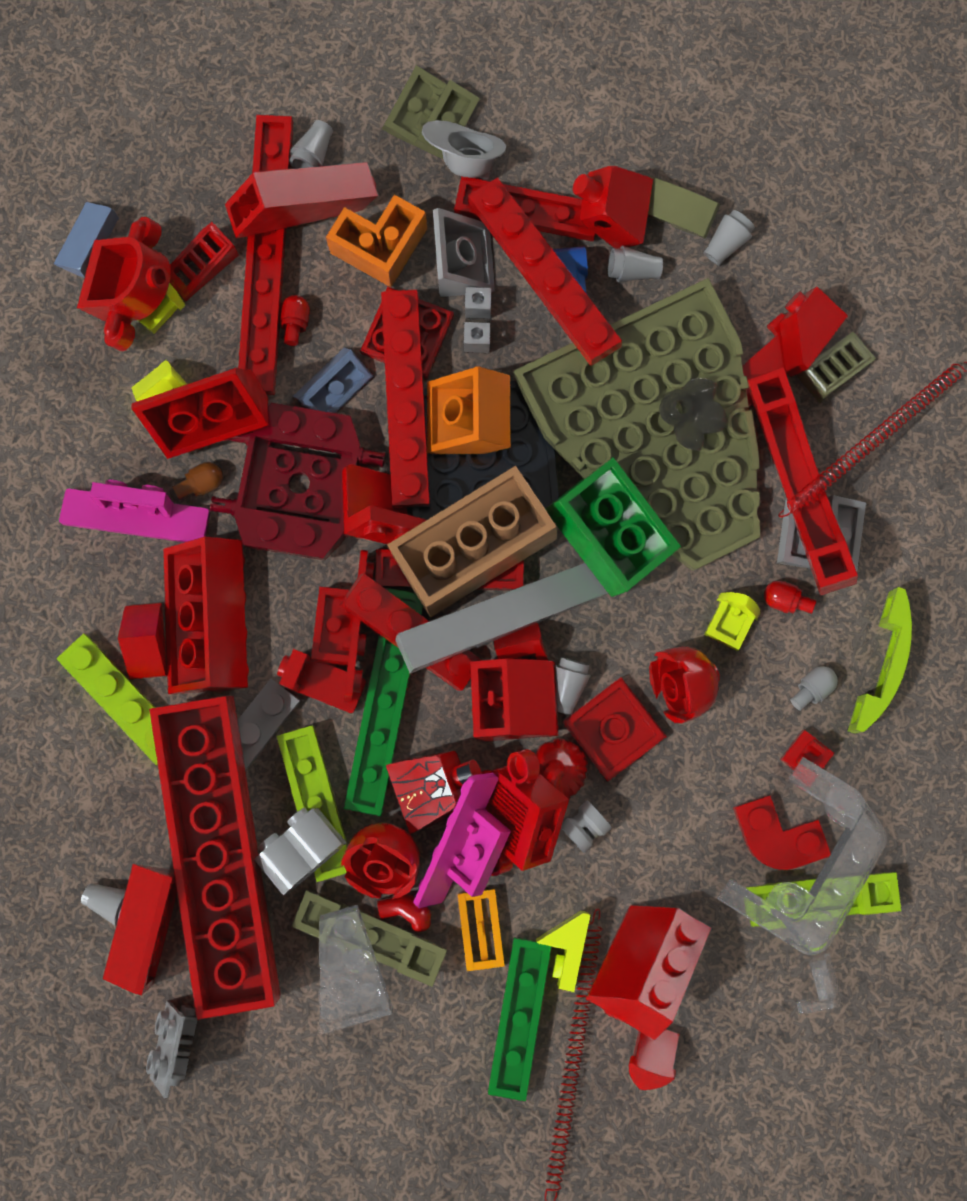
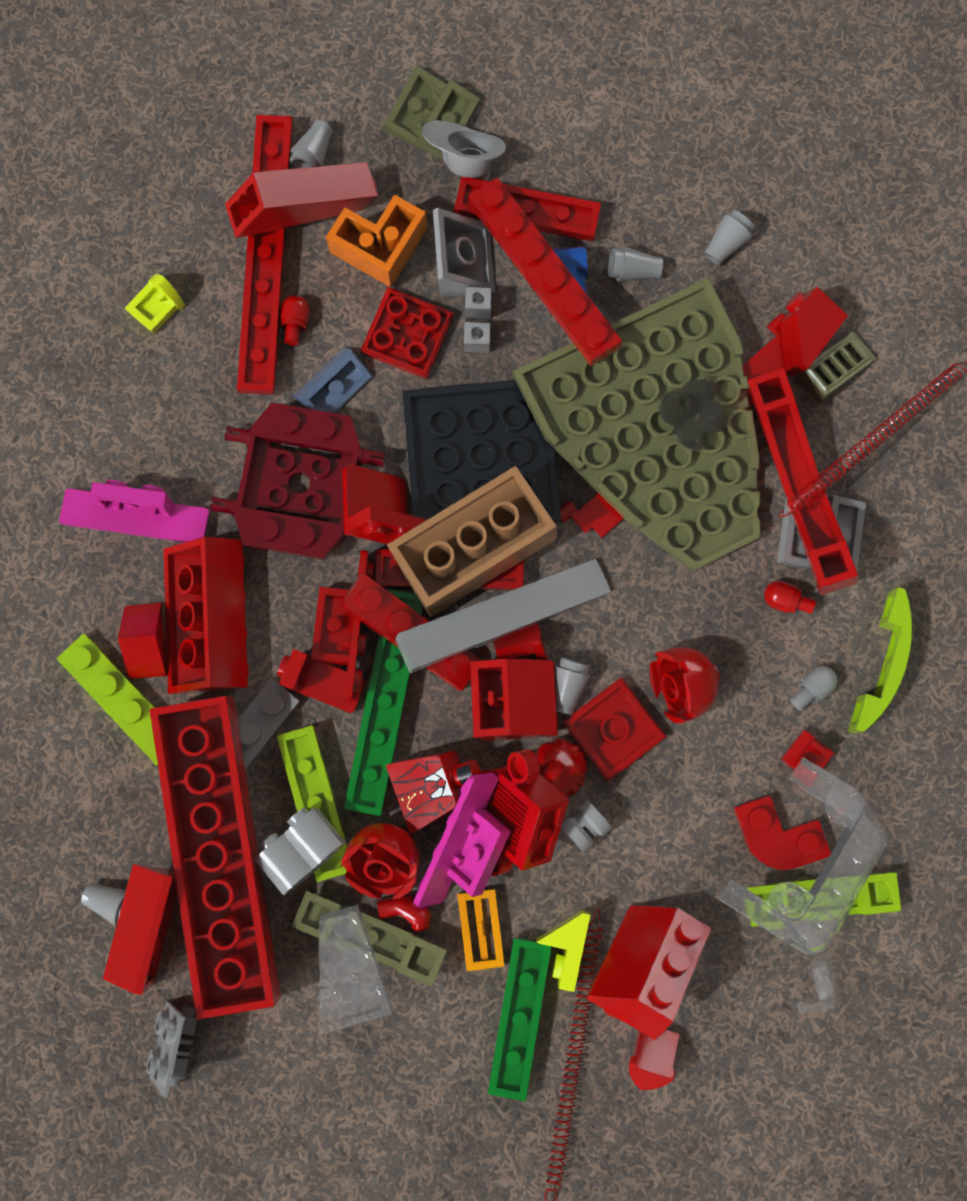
(92, 224): sand blue slope -> none
(125, 281): red piece -> none
(158, 381): neon yellow tile -> none
(200, 480): dark orange cylinder -> none
(204, 411): red slope -> none
(208, 271): red slope -> none
(405, 399): red plate -> none
(468, 412): orange slope -> none
(612, 528): green slope -> none
(615, 204): red torso -> none
(681, 208): olive slope -> none
(732, 619): neon yellow tile -> none

